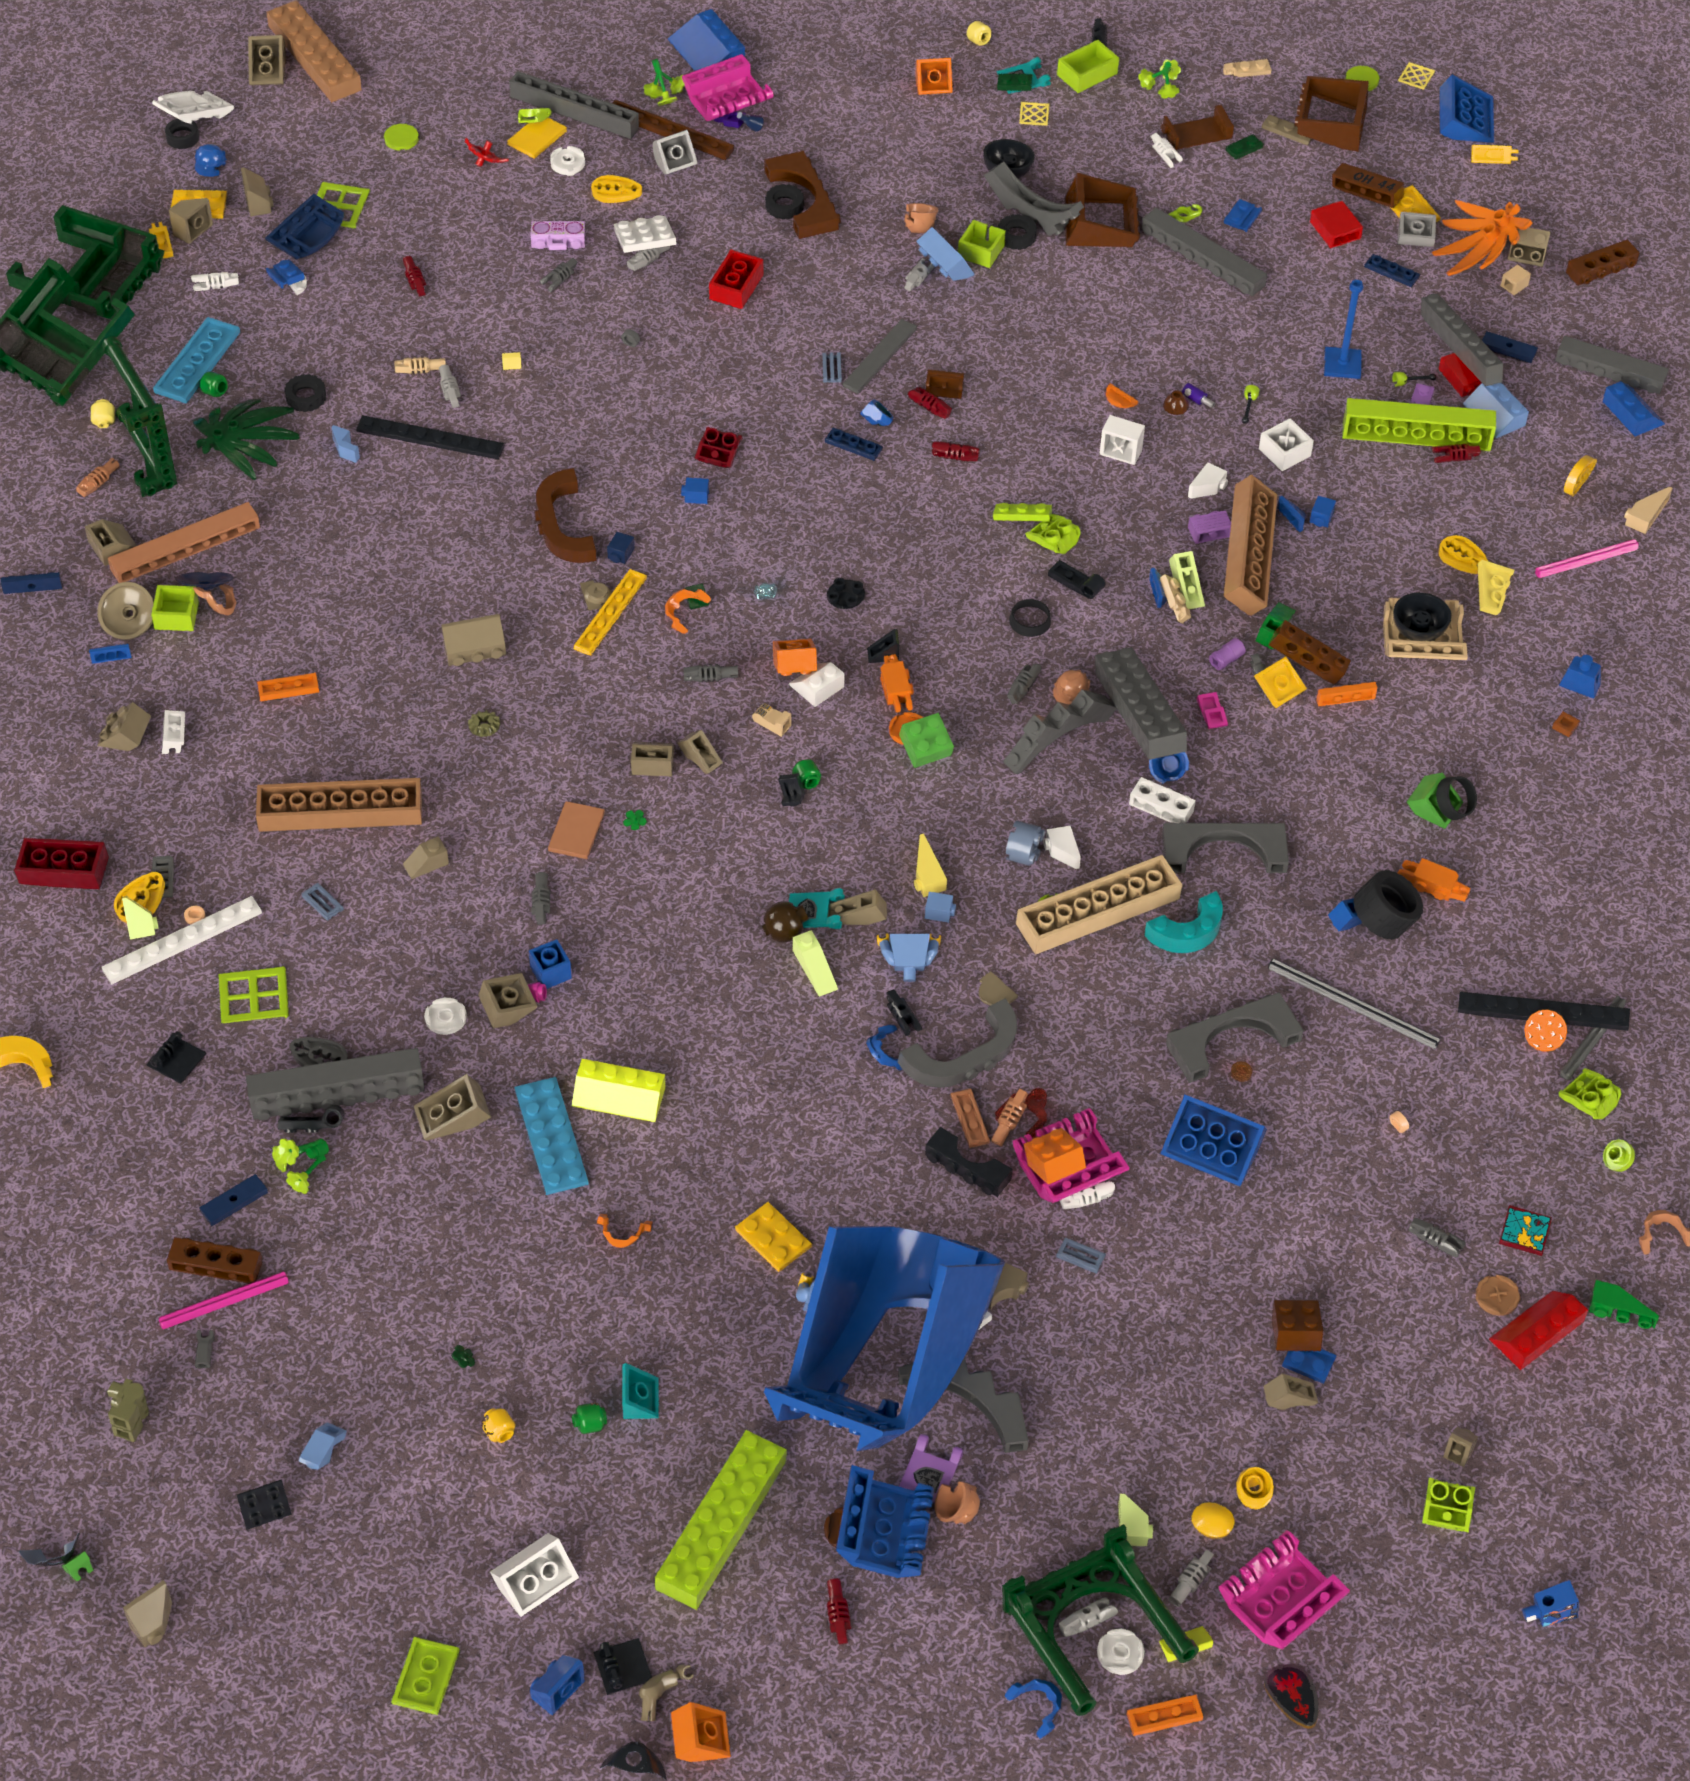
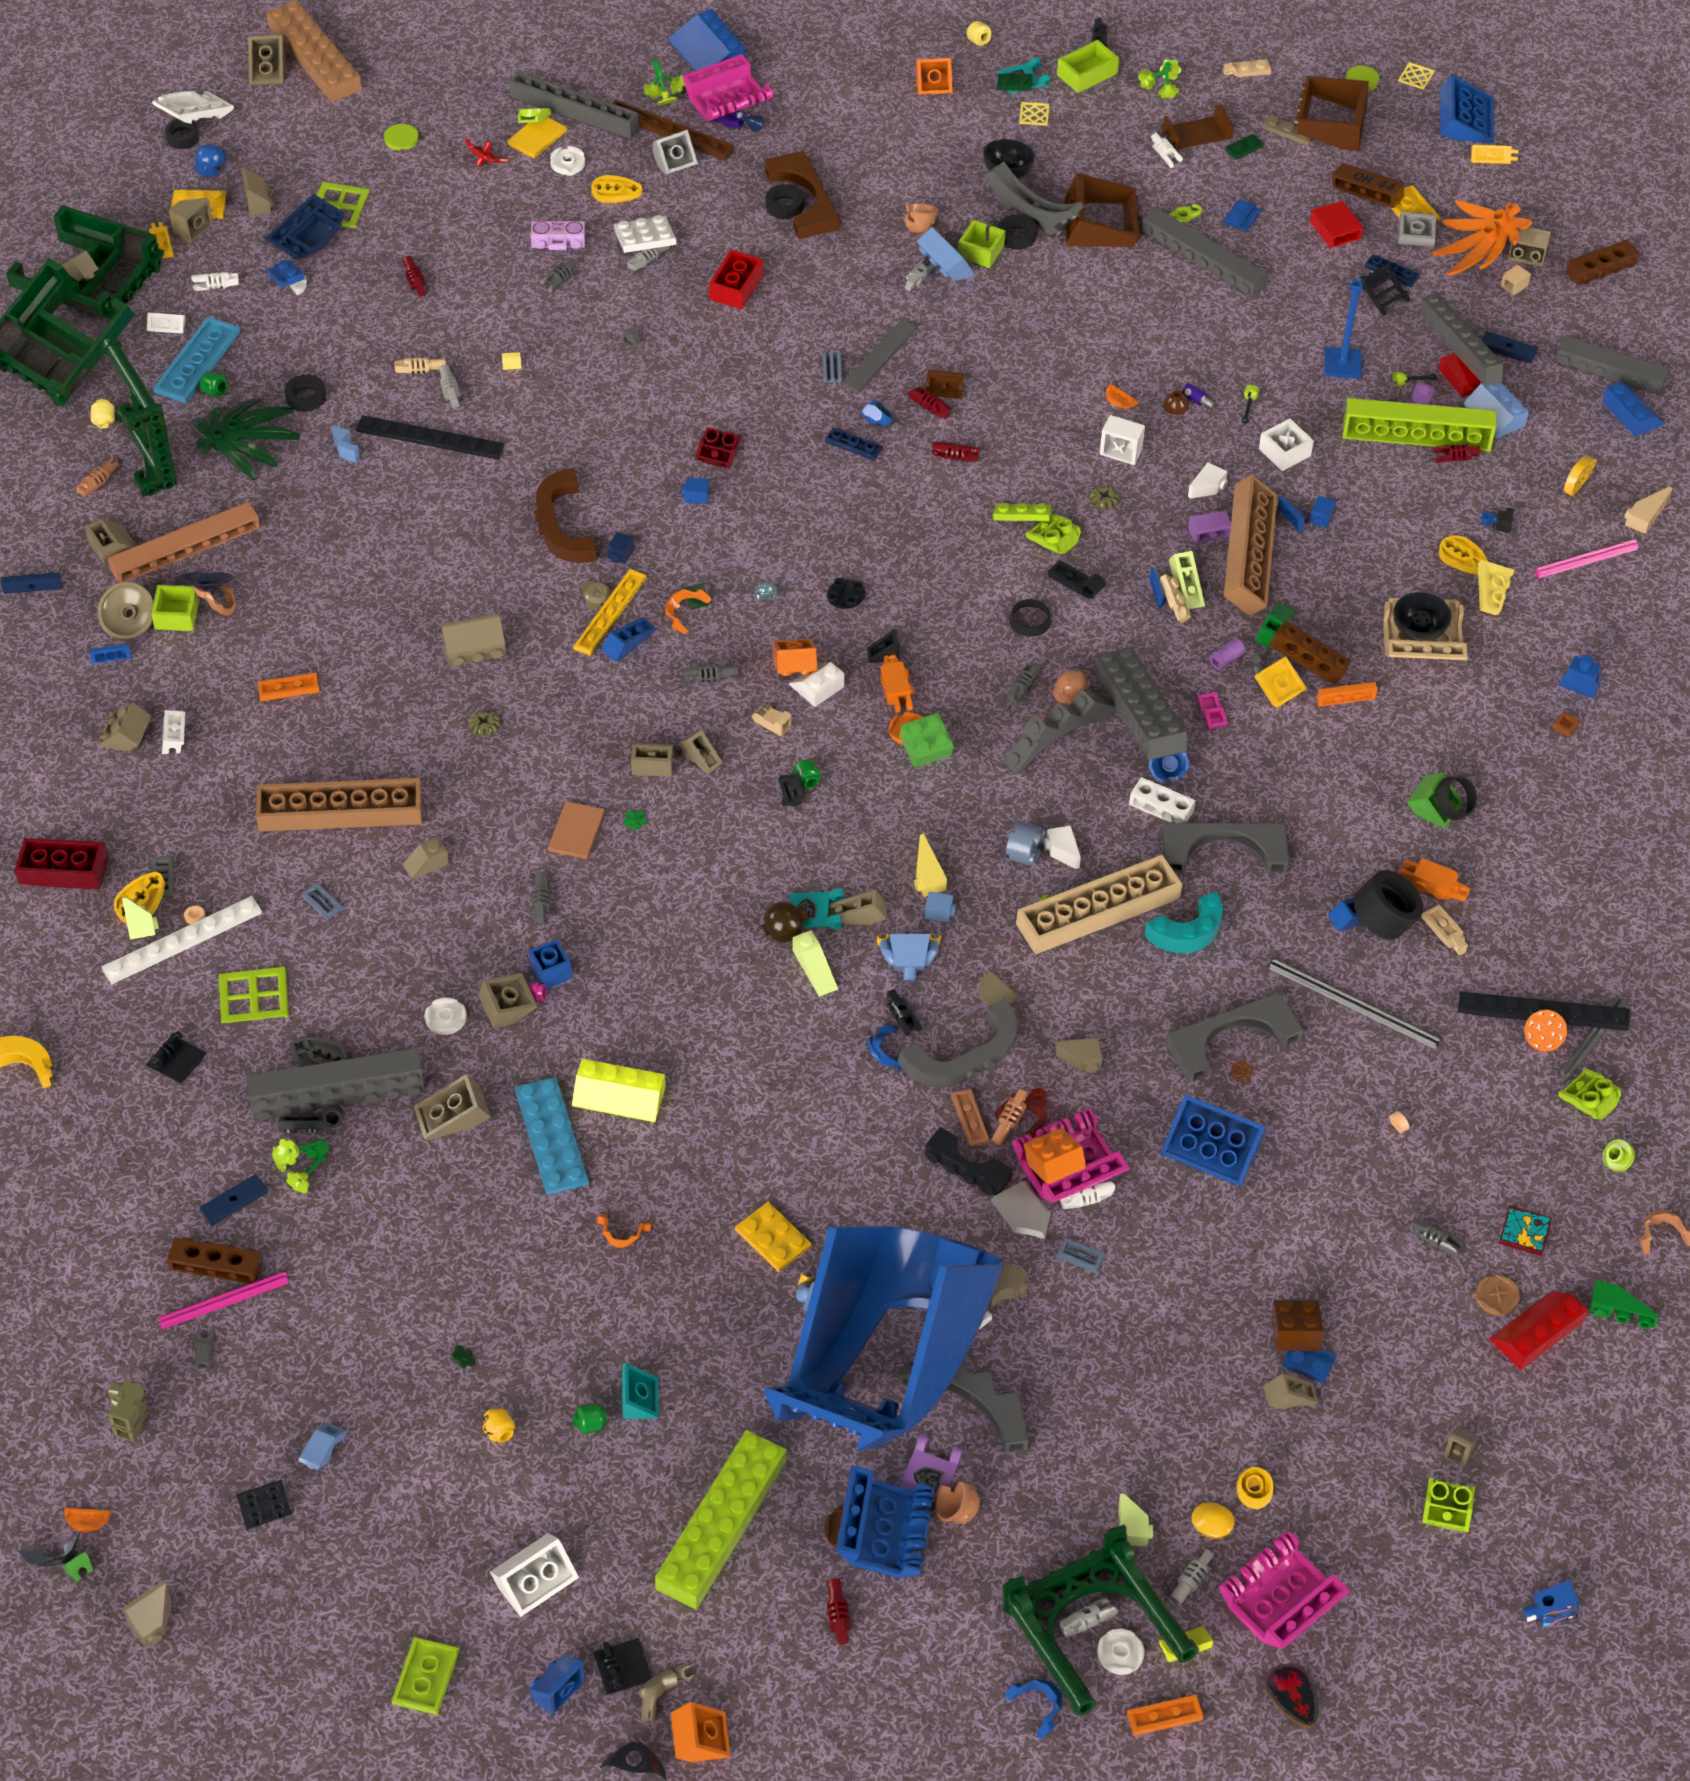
(81, 267): none -> dark tan slope
(86, 1519): none -> orange tile
(166, 323): none -> white plate
(627, 638): none -> blue slope
(1023, 1210): none -> light grey tile
(1080, 1054): none -> dark tan slope
(1107, 502): none -> olive gear
(1378, 277): none -> black plate
(1445, 928): none -> tan hinge
(1502, 520): none -> pearl dark grey piece

